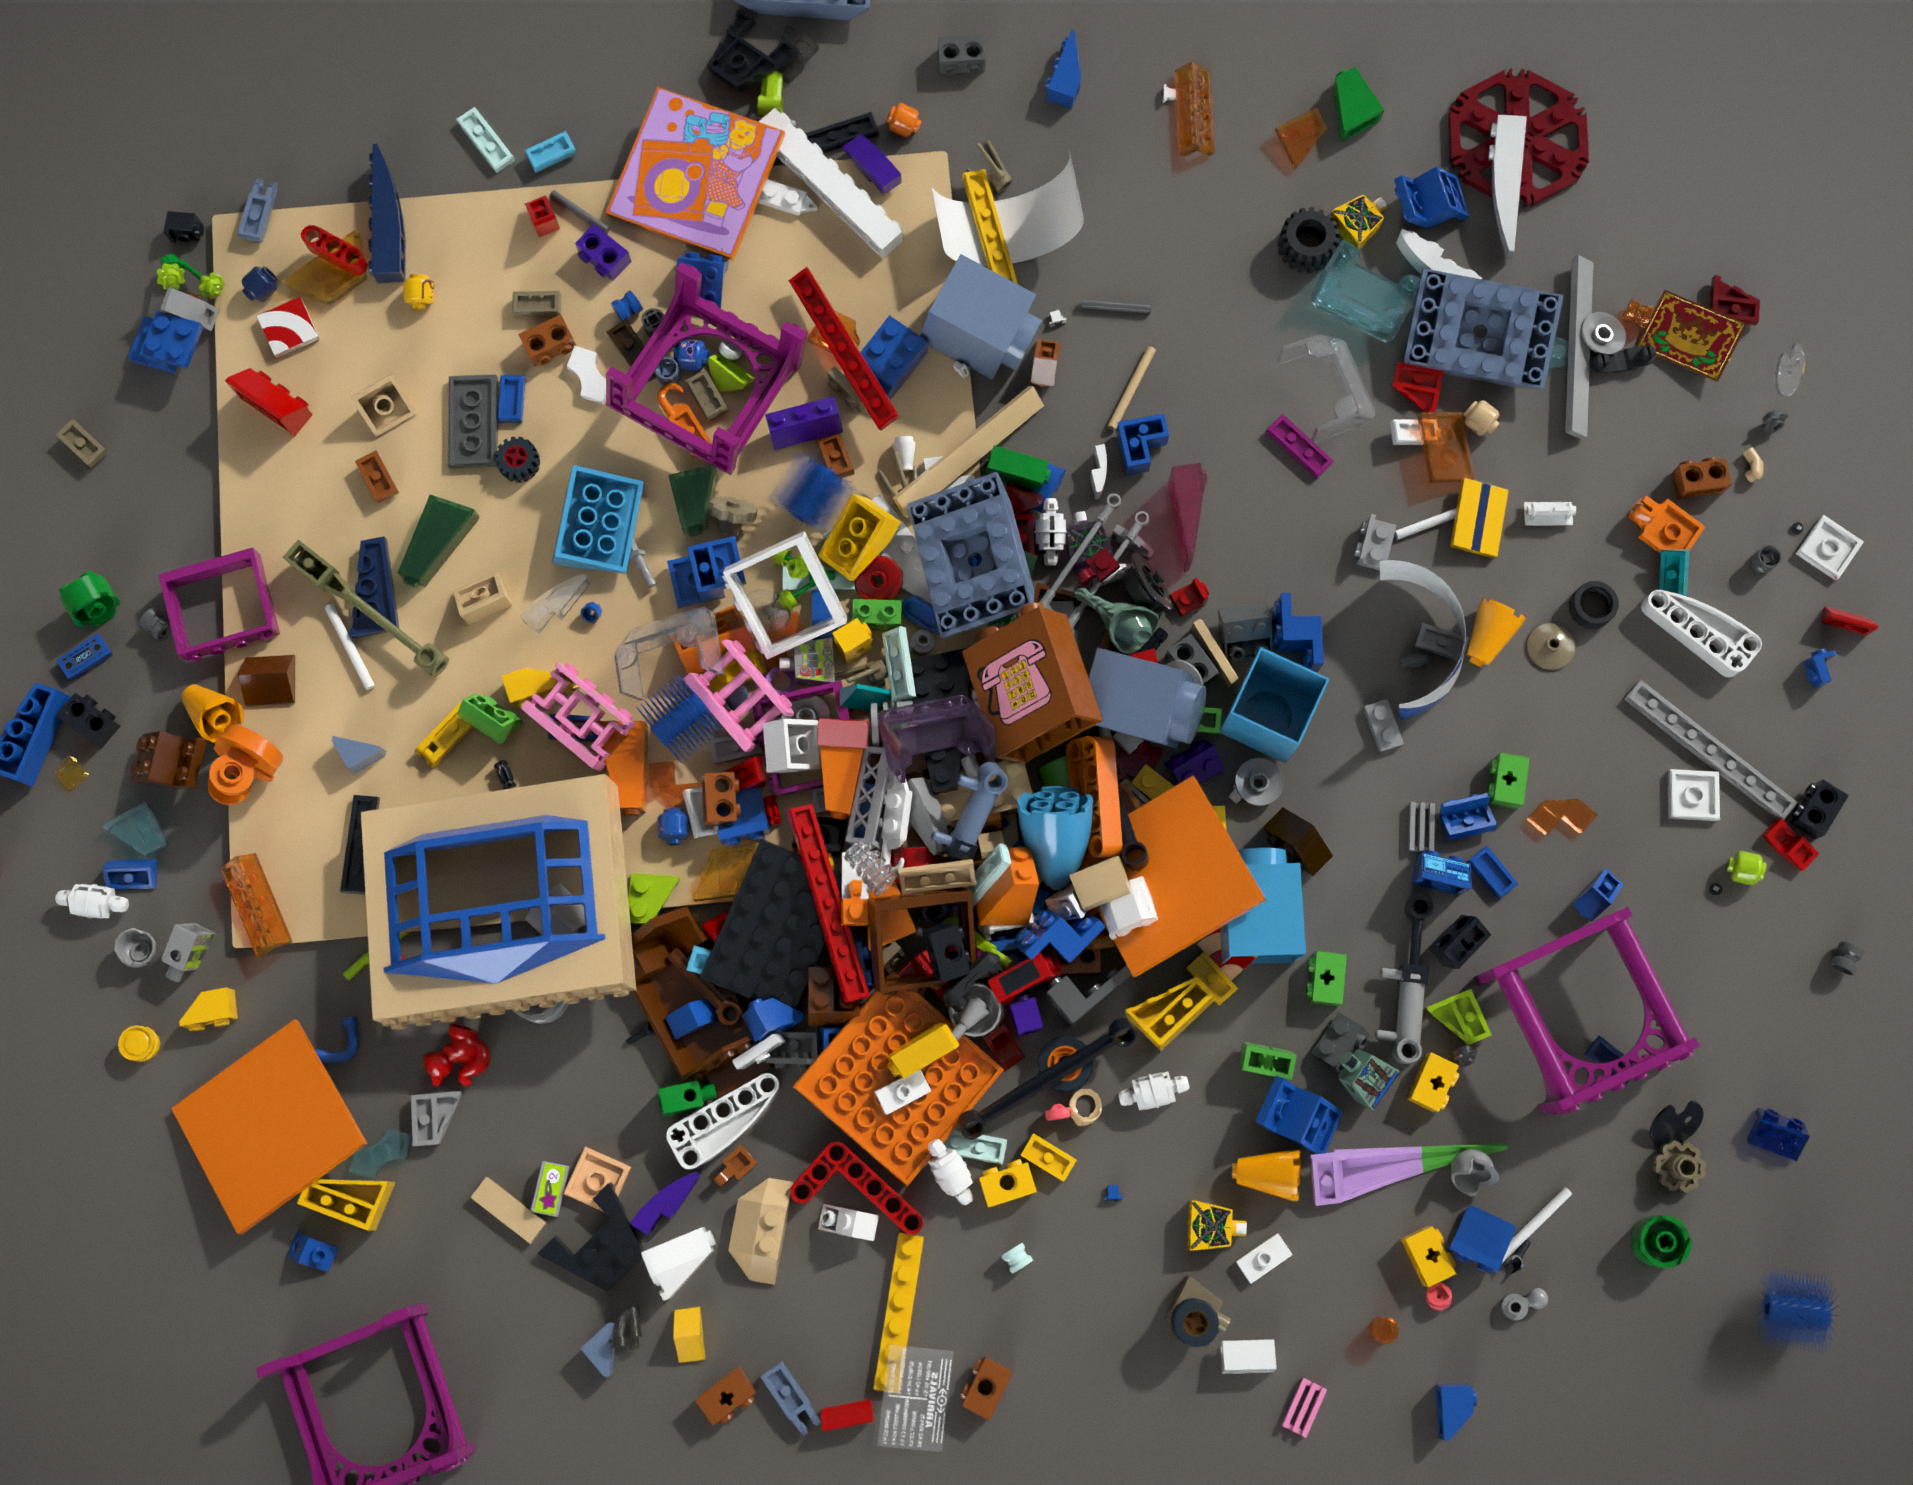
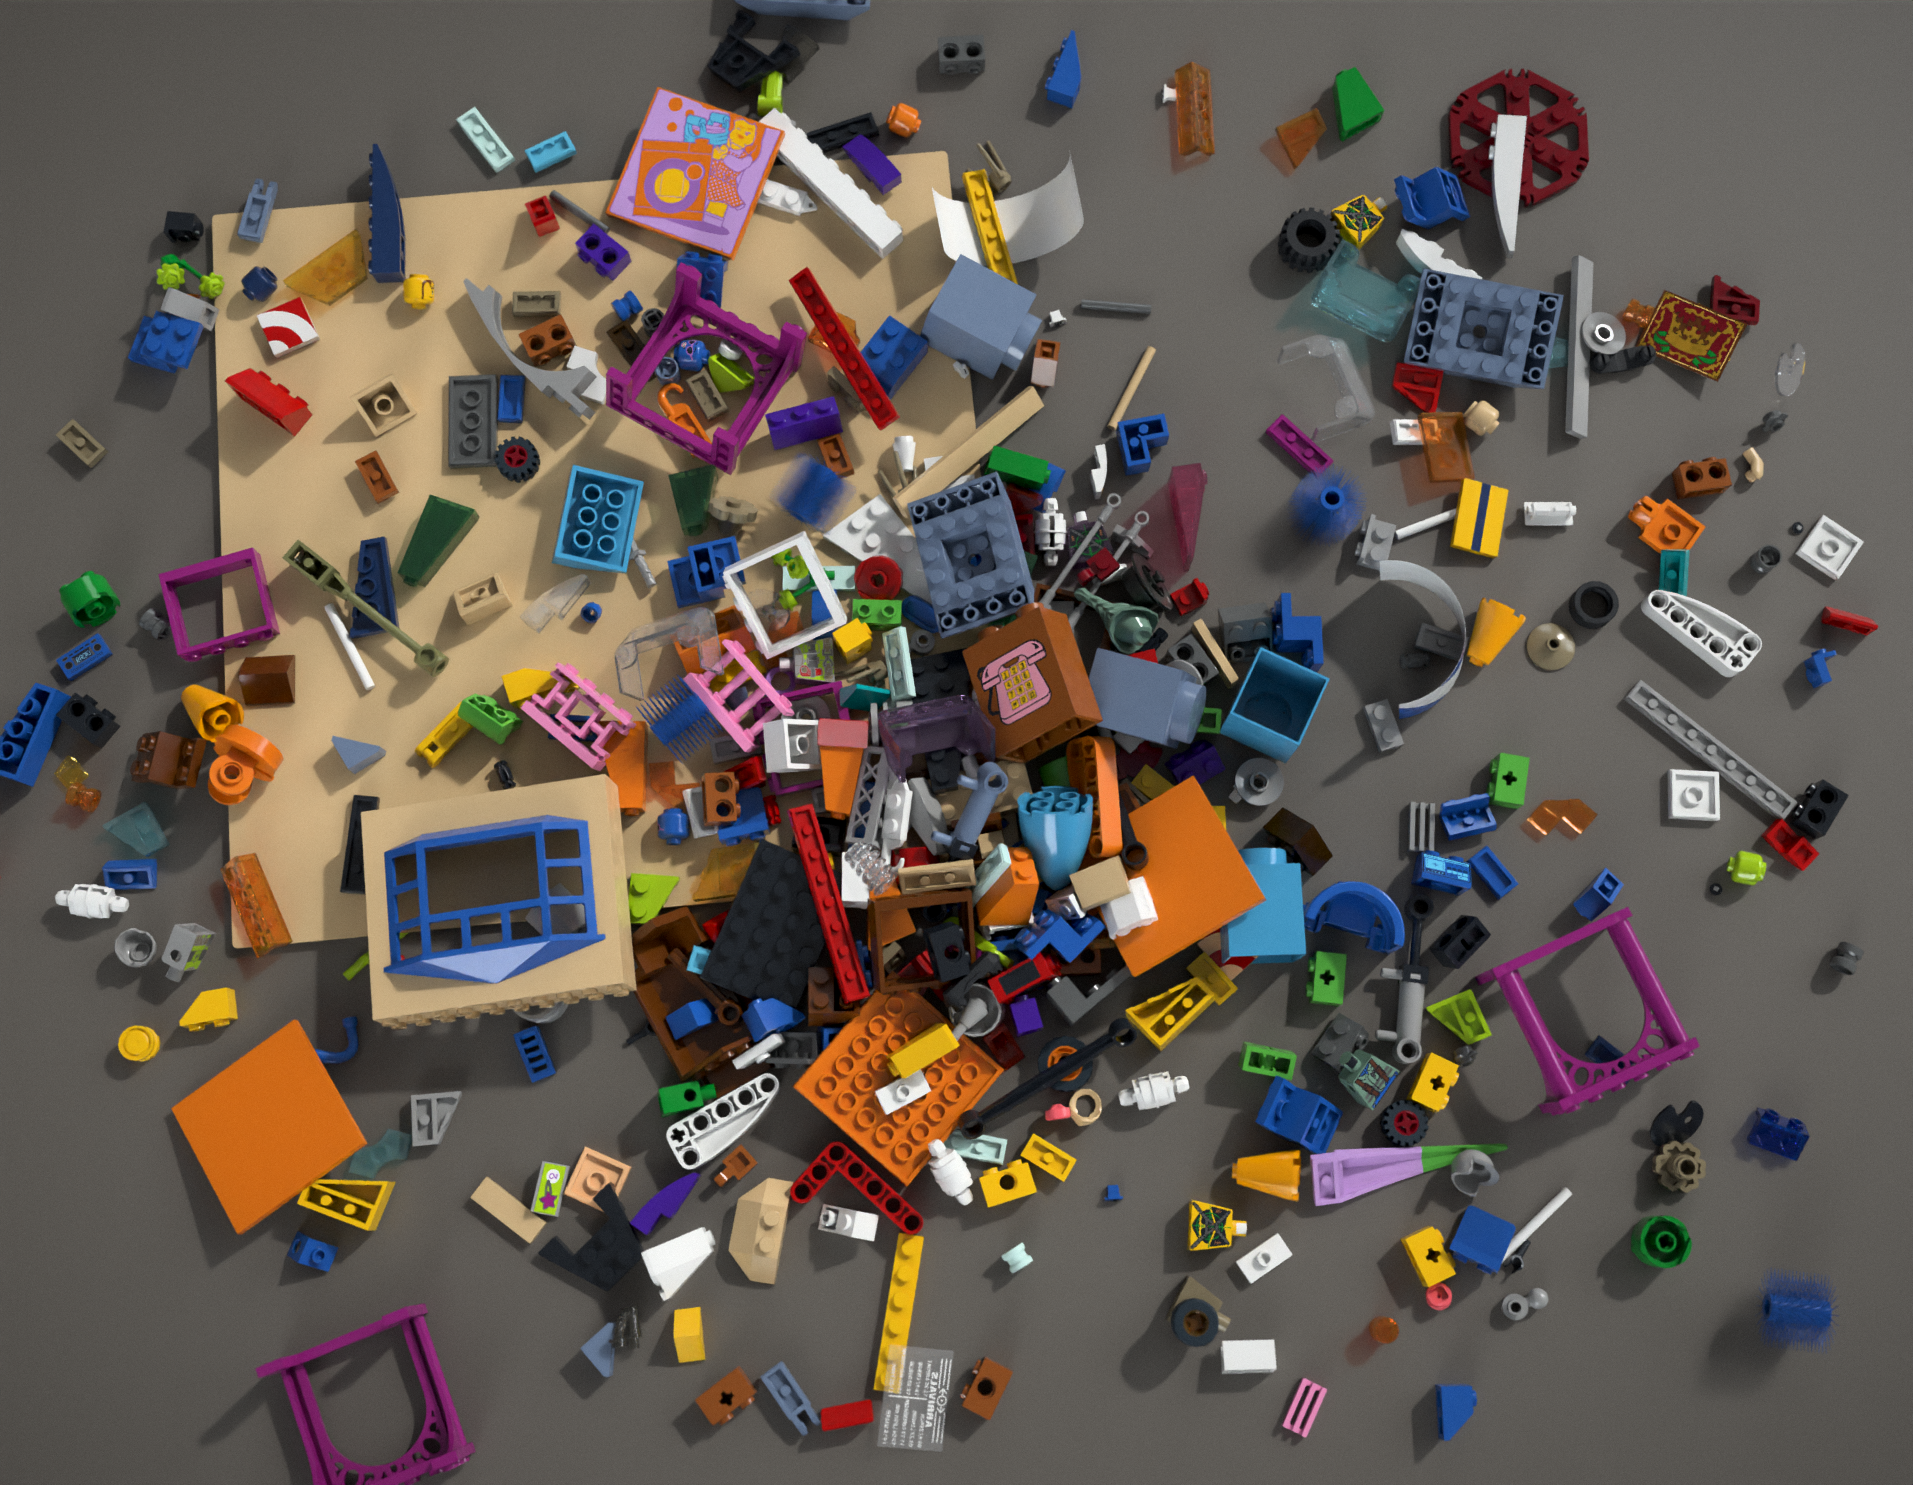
(81, 796): none -> clear orange wheel
(327, 242): red beam -> none
(462, 1048): red animal -> none
(519, 1037): none -> blue slope
(563, 385): none -> light grey slope
(854, 909): orange plate -> none
(858, 536): yellow slope -> none
(1327, 505): none -> blue piece
(1353, 909): none -> blue piece
(1413, 1121): none -> black wheel

